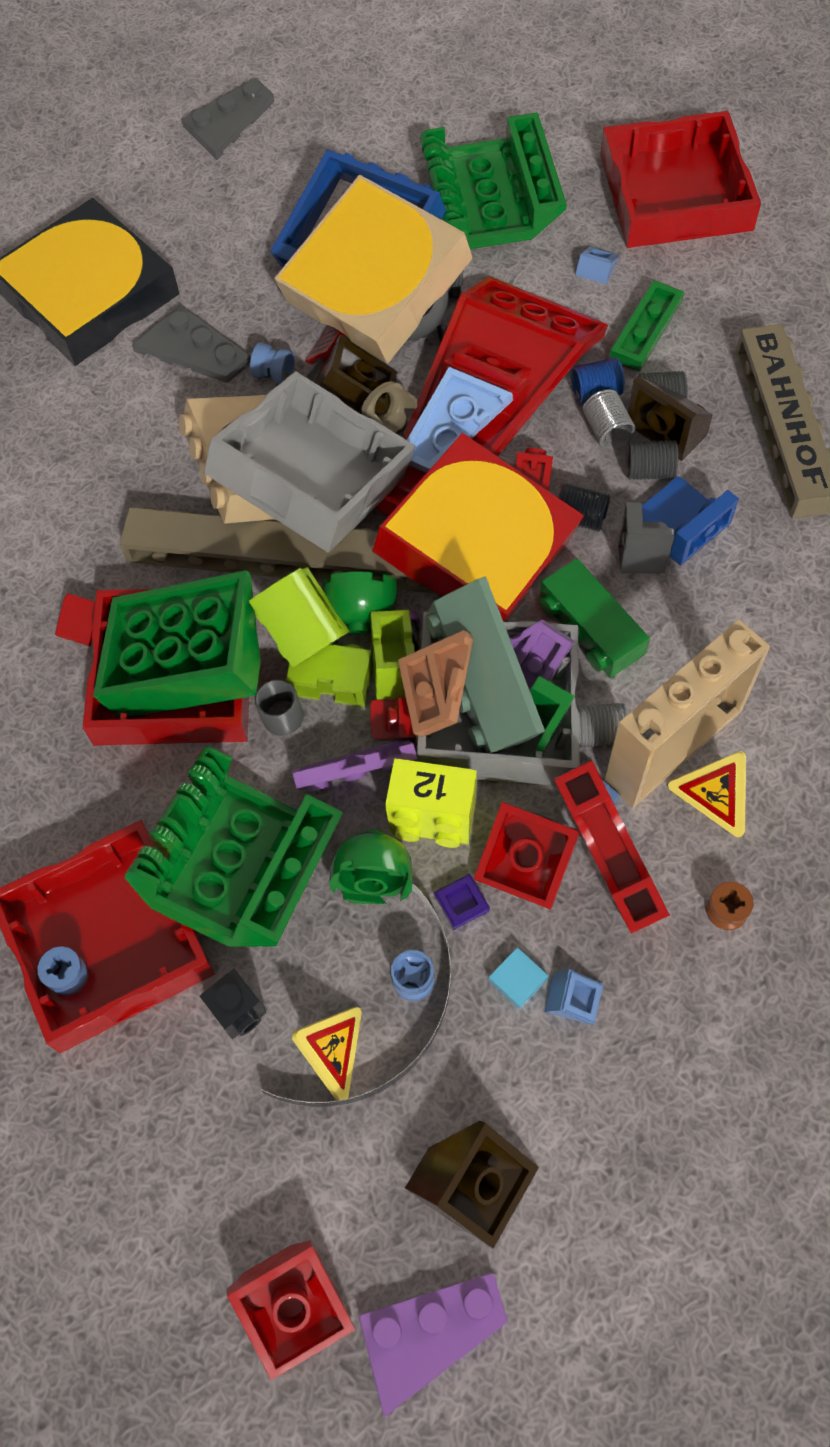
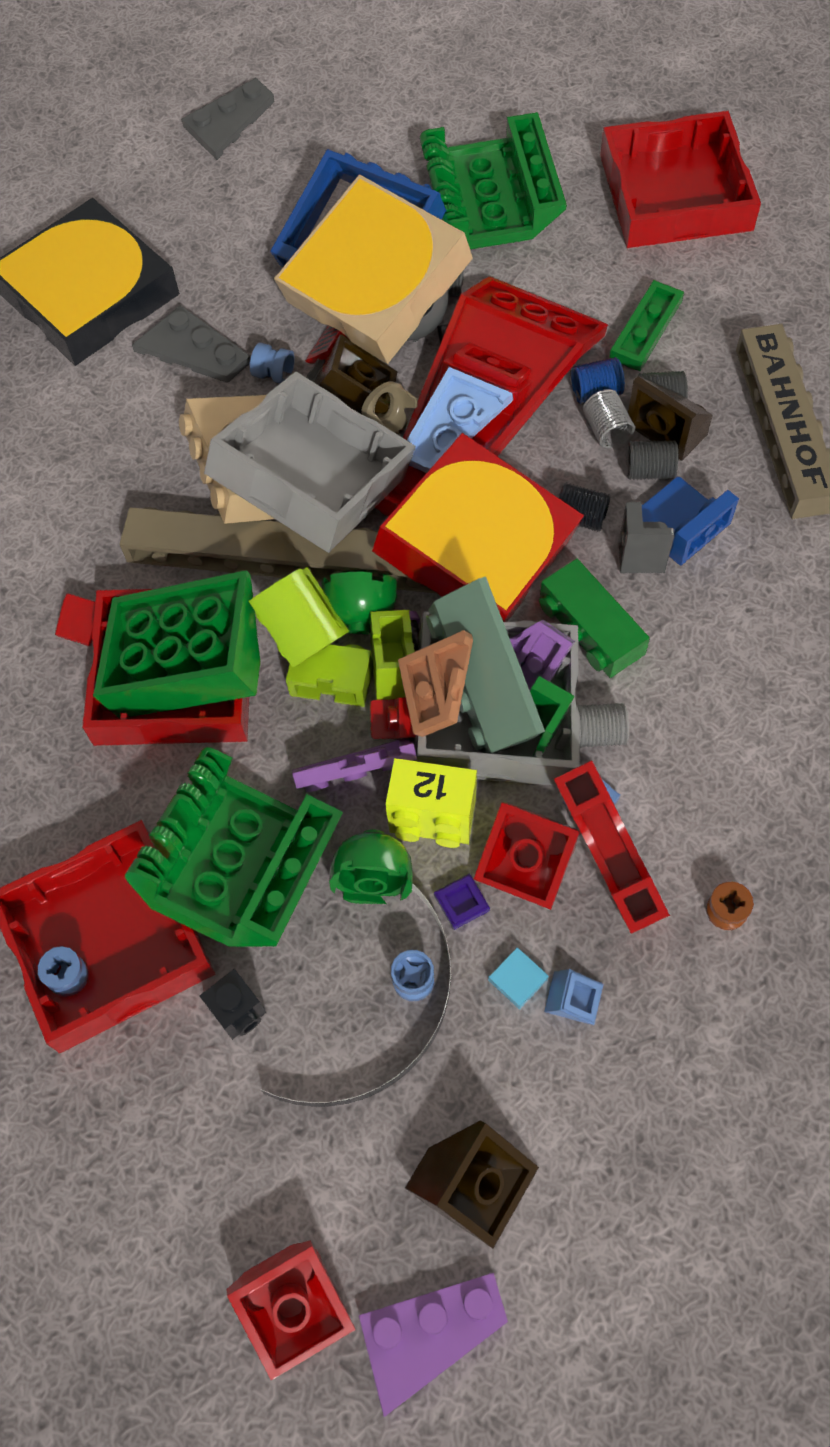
(271, 693): dark grey piece -> none
(331, 1049): piece -> none
(535, 465): red bracket -> none
(596, 264): medium blue slope -> none
(685, 713): tan window -> none
(717, 791): piece -> none

